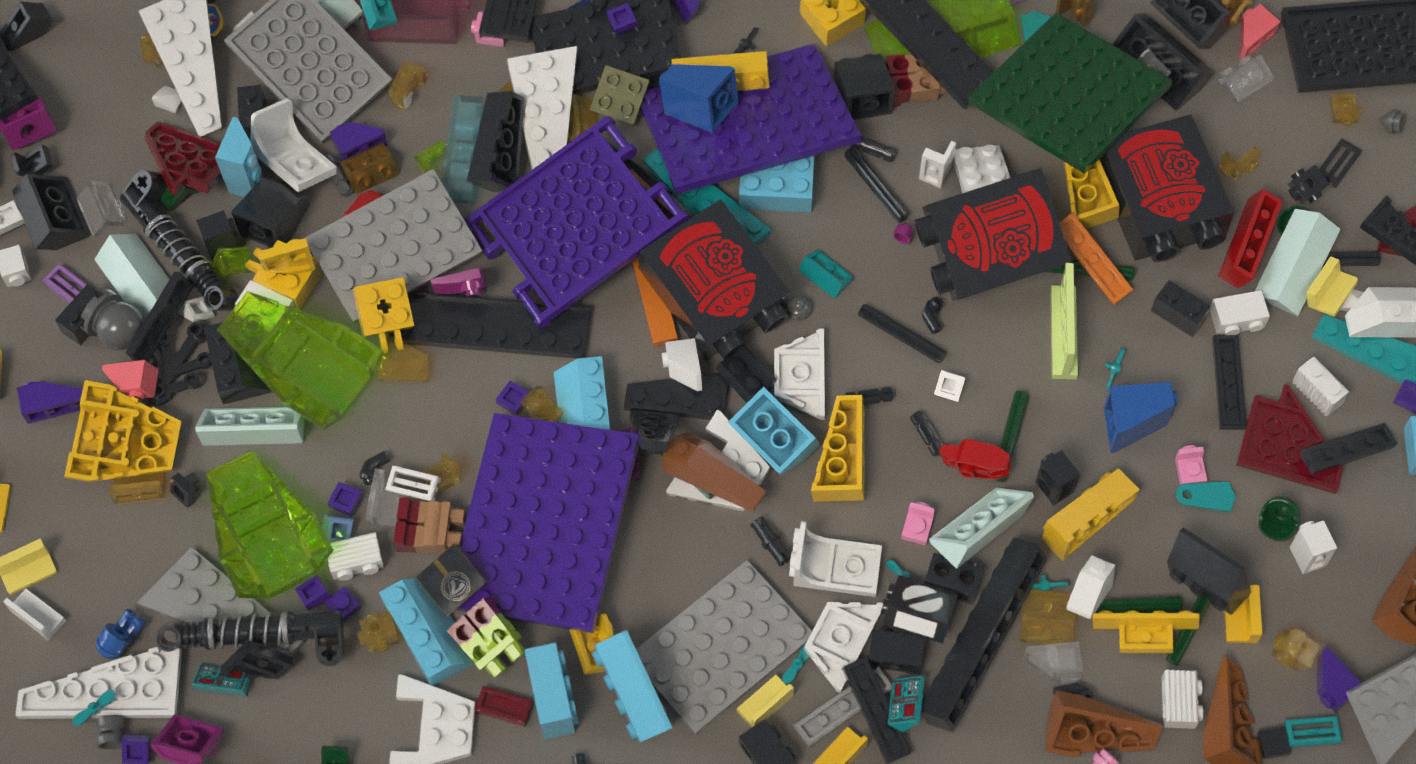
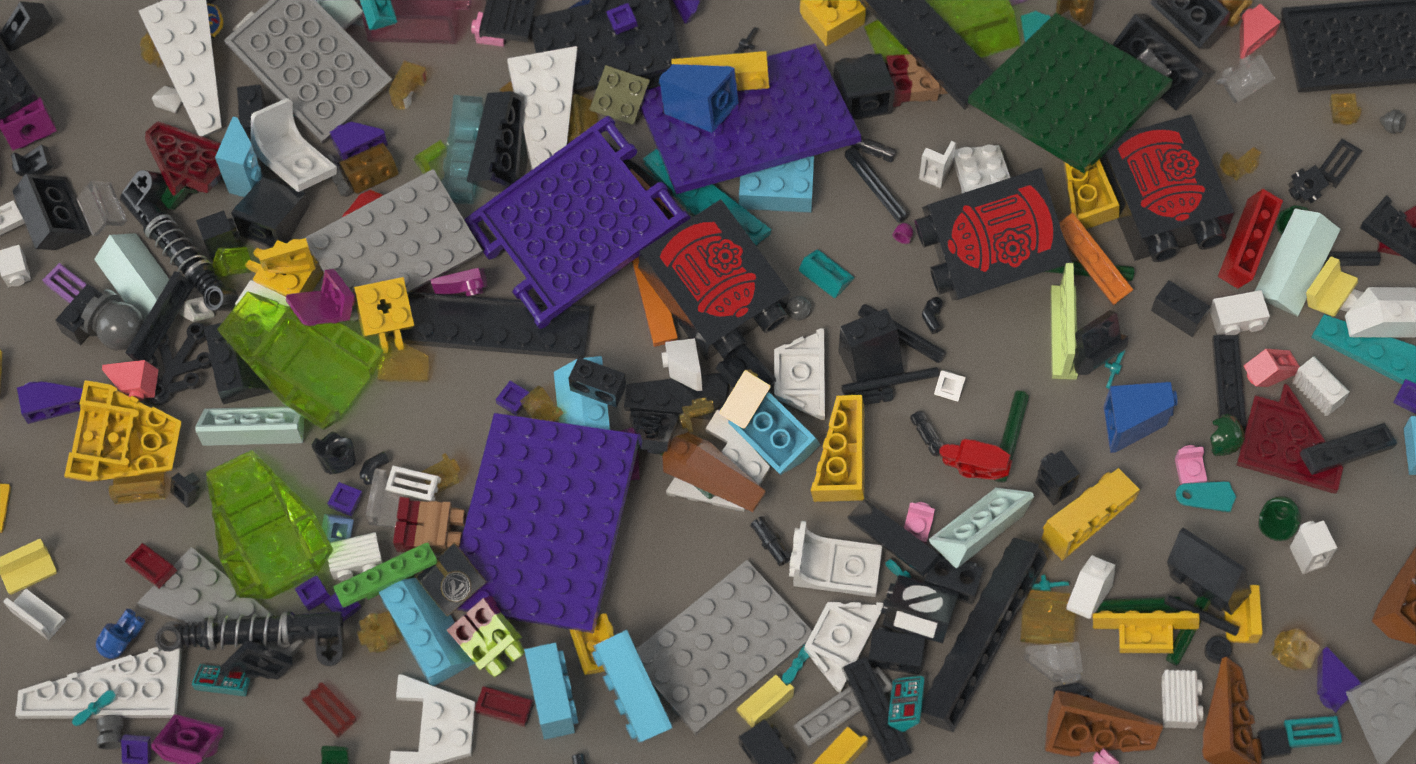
(151, 565): none -> dark red tile
(314, 694): none -> clear red tile
(329, 305): none -> magenta bracket
(334, 453): none -> black hair
(384, 575): none -> bright green bracket
(597, 382): none -> black brick
(698, 408): none -> clear yellow bracket
(745, 399): none -> panel
(871, 347): none -> black slope
(890, 380): none -> black bar
(893, 537): none -> black tile
(1098, 343): none -> black brick
(1203, 615): none -> black bar
(1217, 648): none -> black tile
(1228, 436): none -> dark green hair
(1271, 367): none -> coral slope

